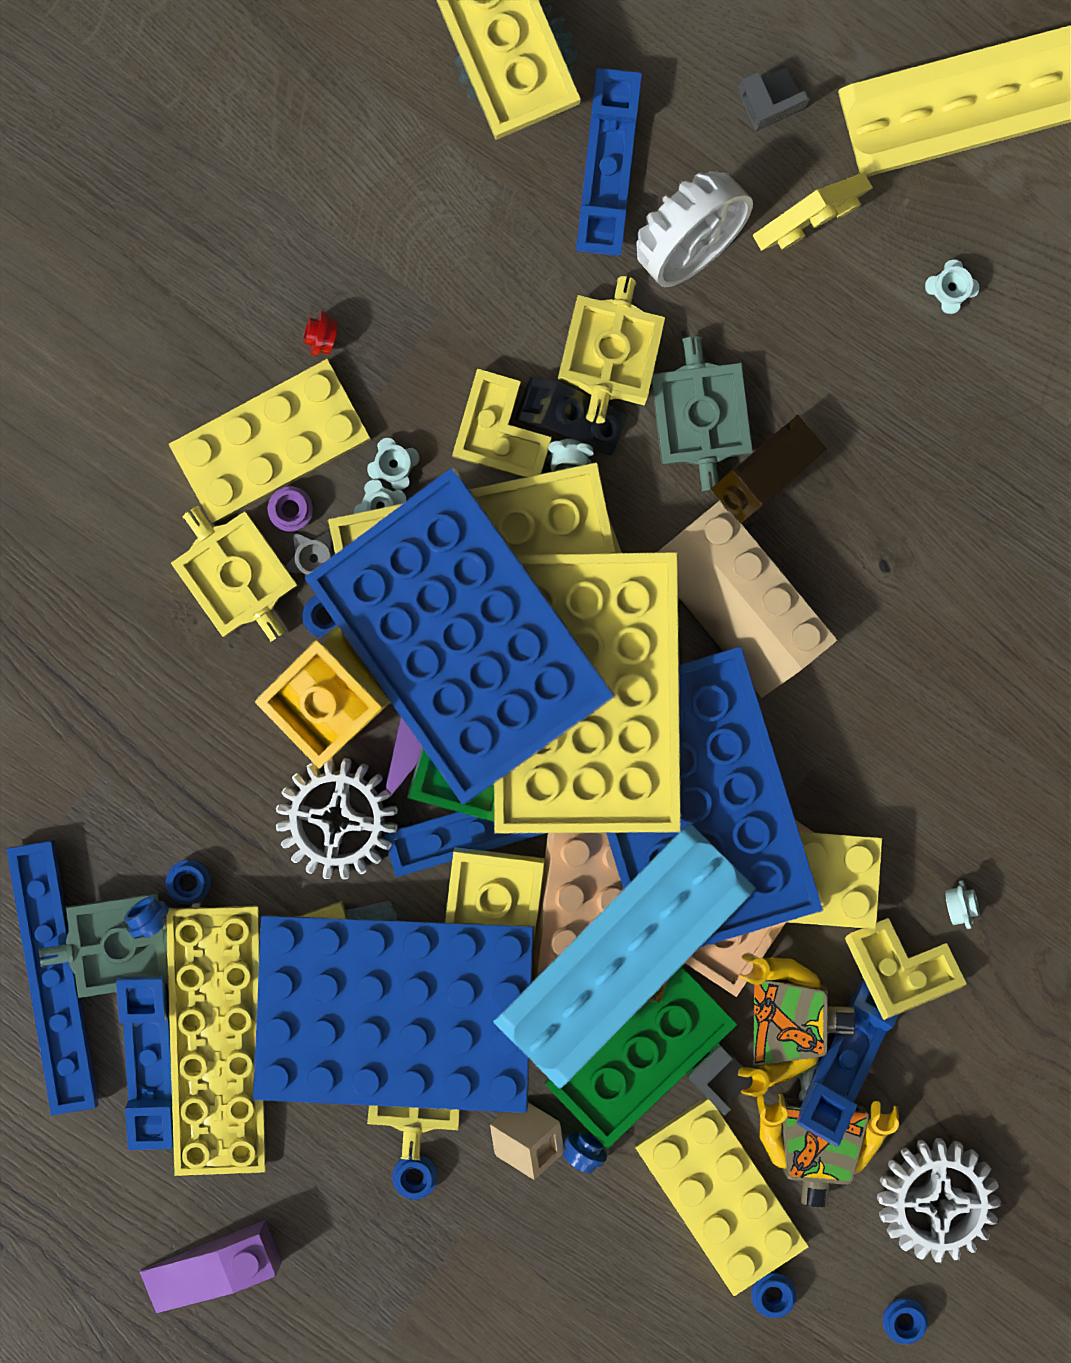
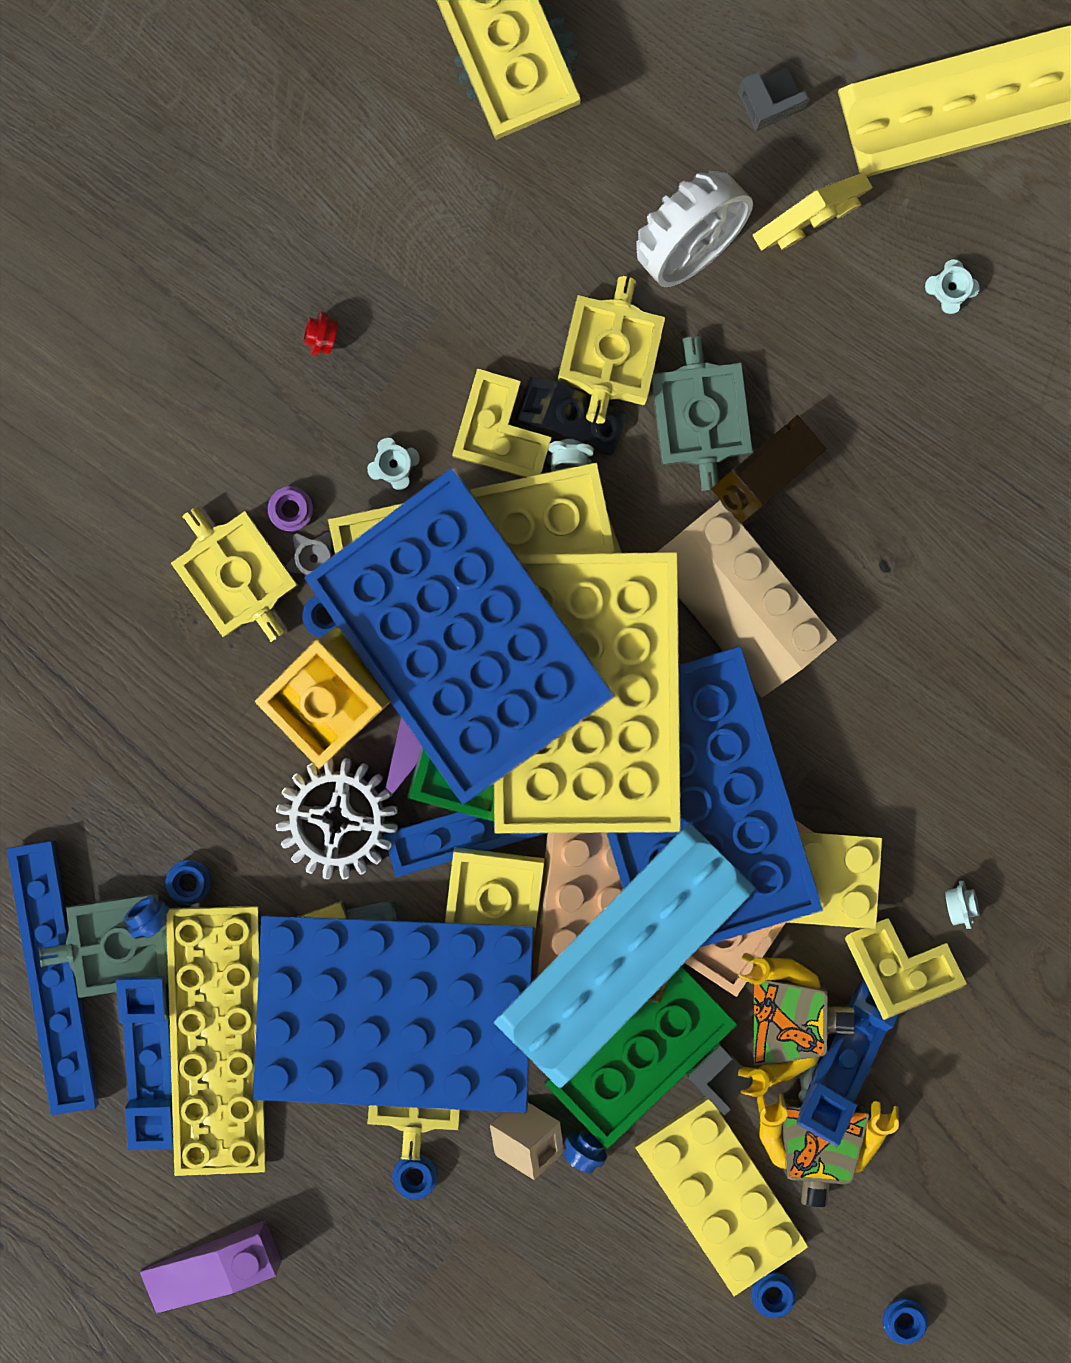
(269, 441): light yellow plate -> none
(377, 493): light aqua plate -> none
(608, 162): blue slope -> none
(957, 1202): white gear -> none

